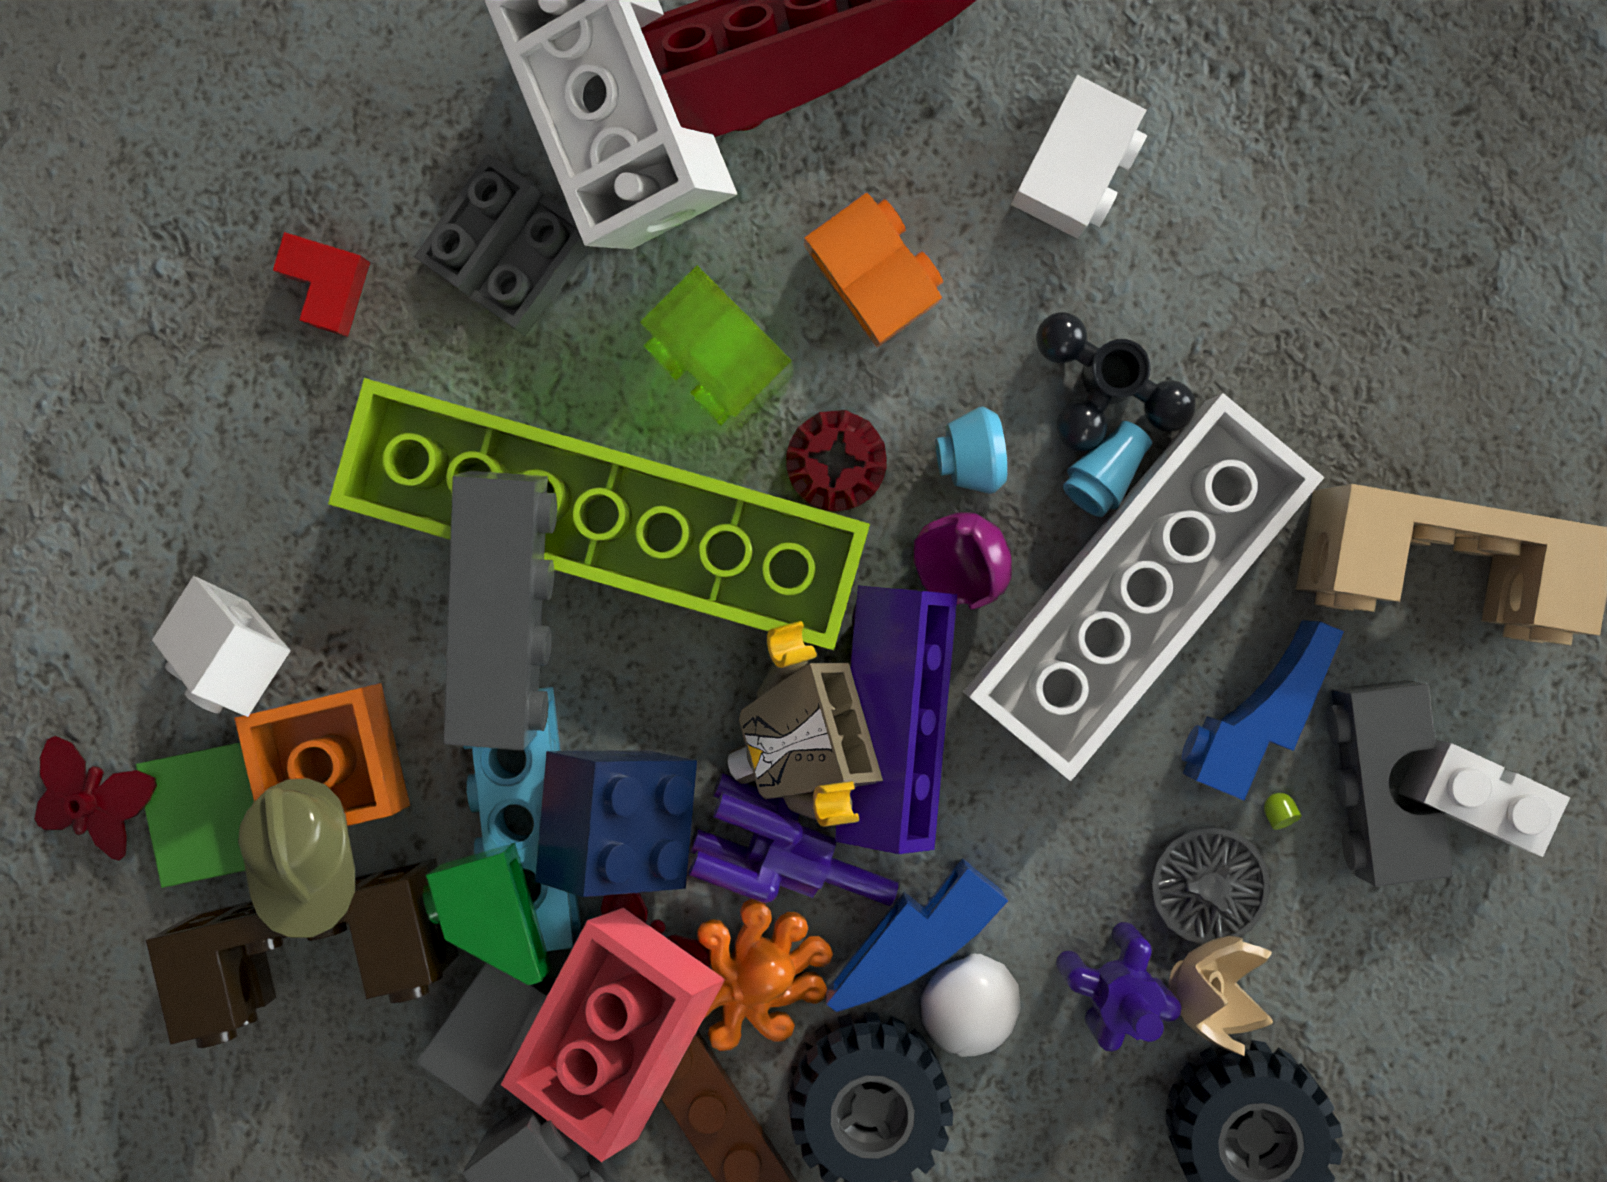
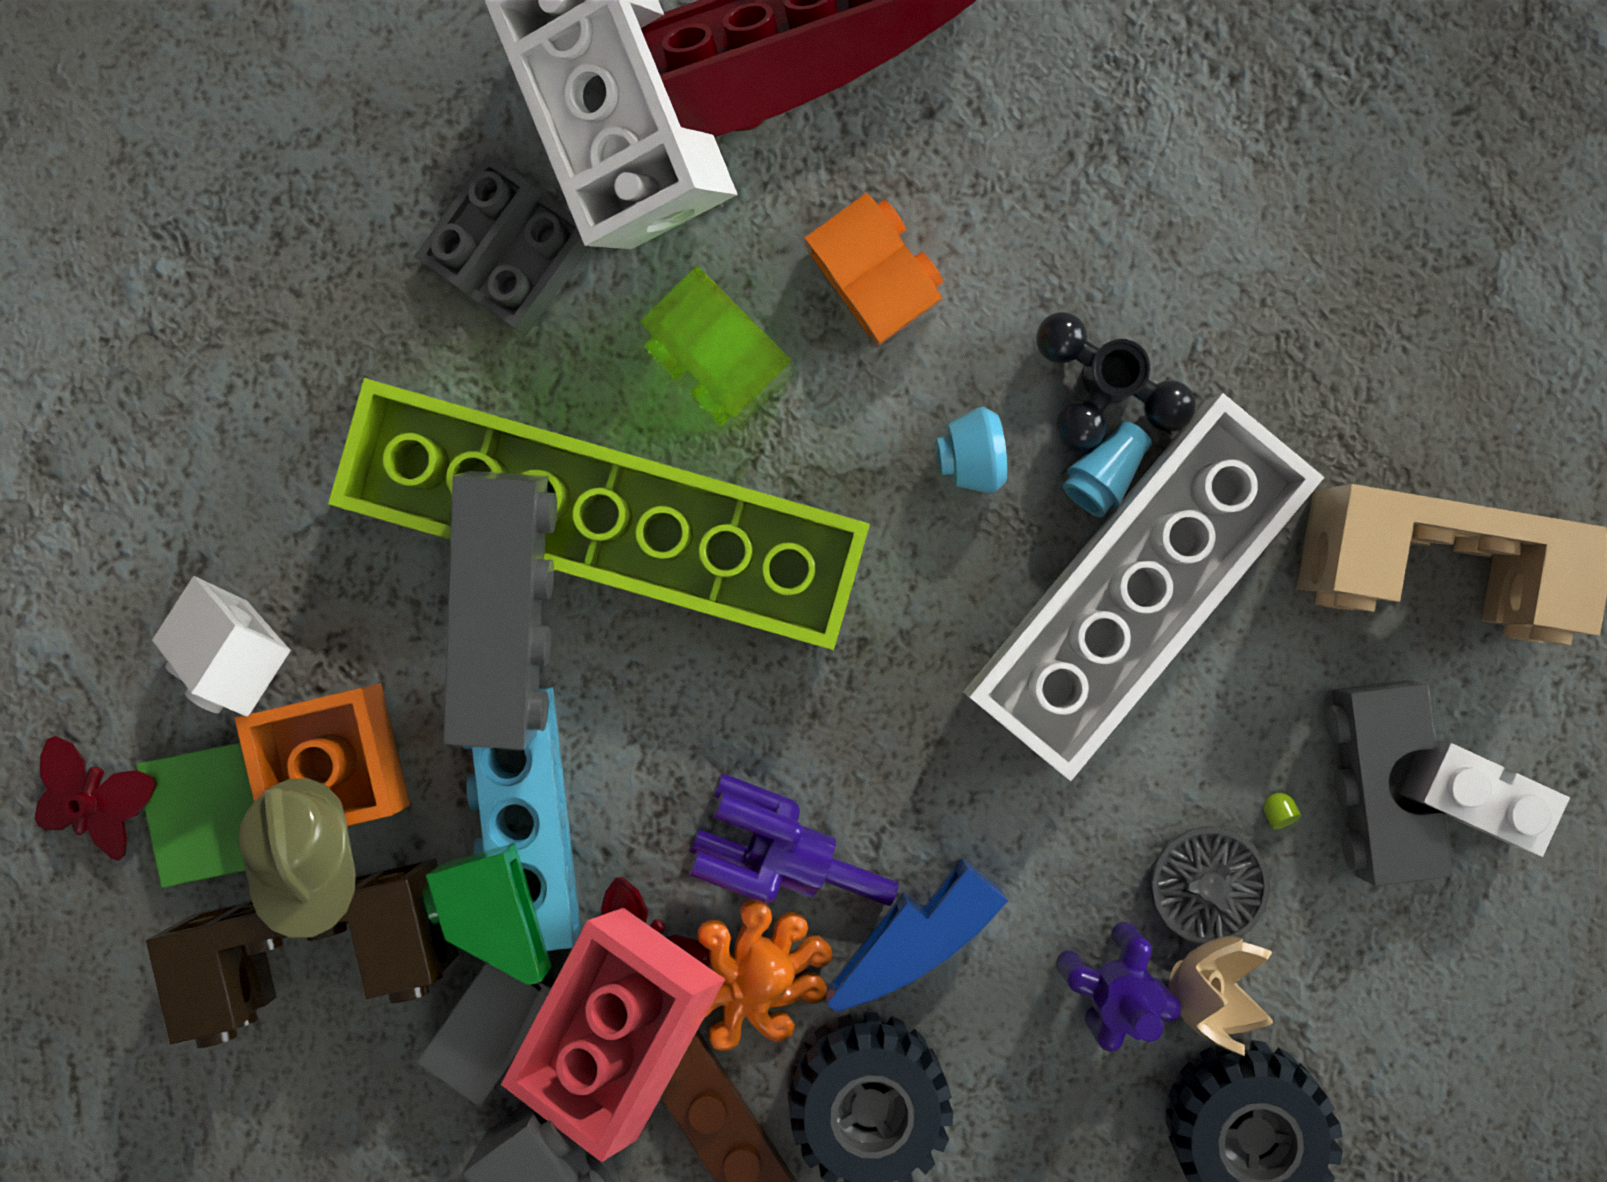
(333, 277): red piece -> none
(615, 822): dark blue brick -> none
(805, 734): dark tan torso -> none
(854, 484): dark red gear -> none
(903, 688): dark purple brick -> none
(963, 558): magenta hair -> none
(970, 1005): white hair -> none
(1079, 157): white brick -> none
(1230, 749): blue slope -> none

